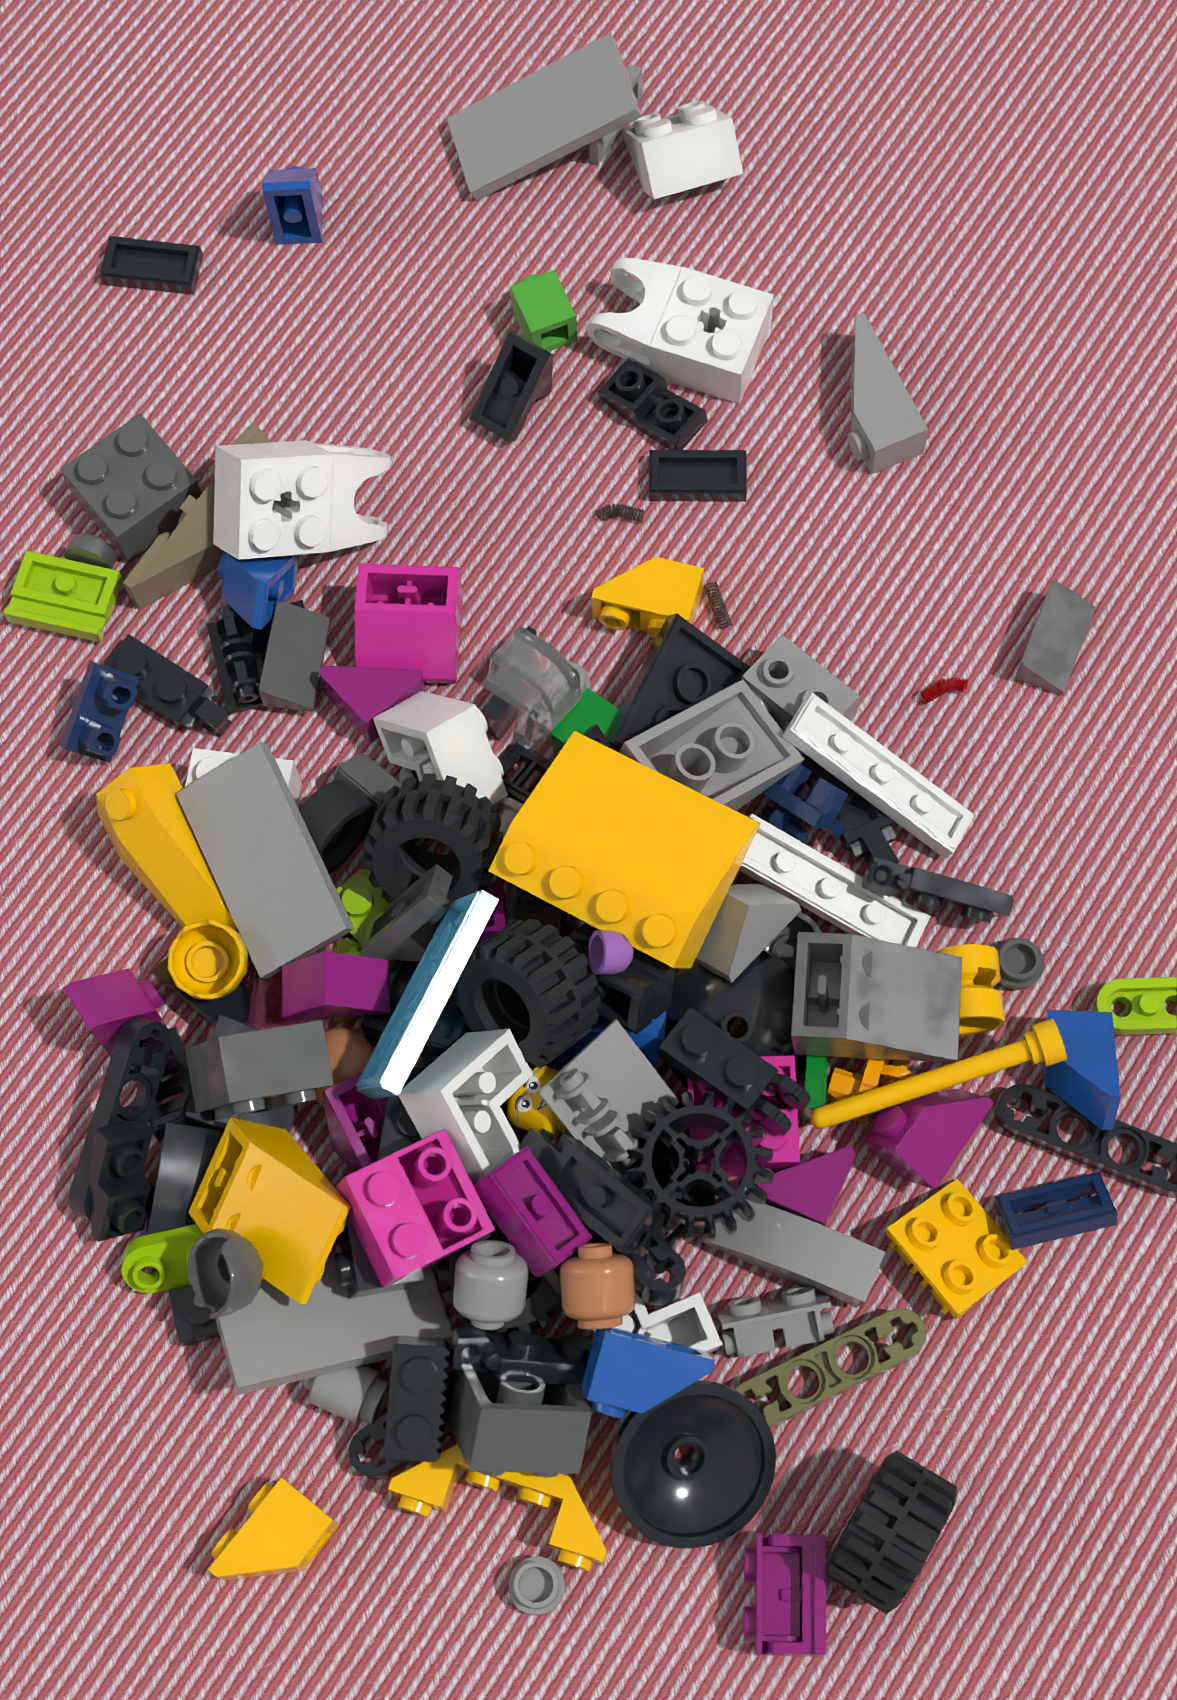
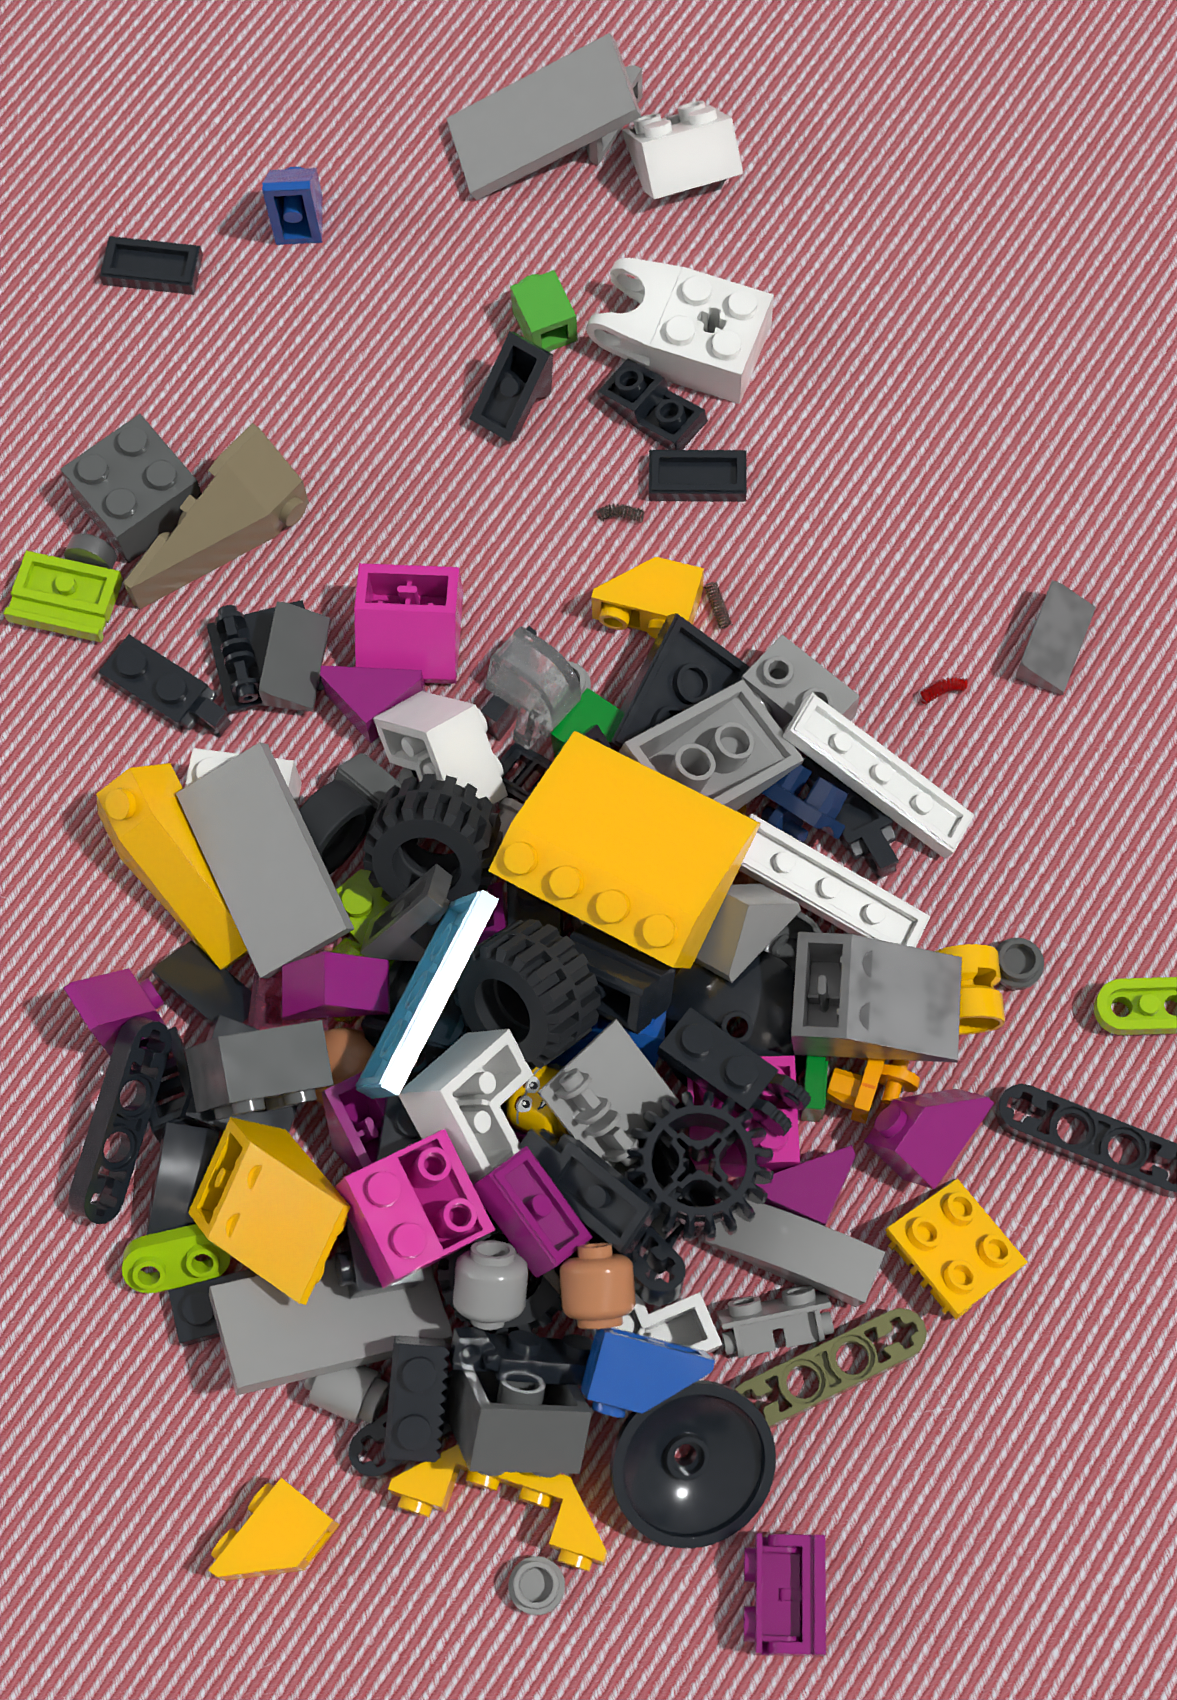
(99, 711): dark blue hips -> none
(116, 1184): black slope -> none
(207, 959): yellow hair -> none
(224, 1272): dark grey hair -> none
(256, 585): blue slope -> none
(292, 498): white brick -> none
(609, 952): medium lavender hinge -> none
(883, 415): light grey slope -> none
(891, 1532): black tyre -> none
(933, 889): black hinge -> none
(1039, 1046): yellow piece -> none
(1058, 1217): dark blue tile -> none
(1090, 1073): blue slope -> none

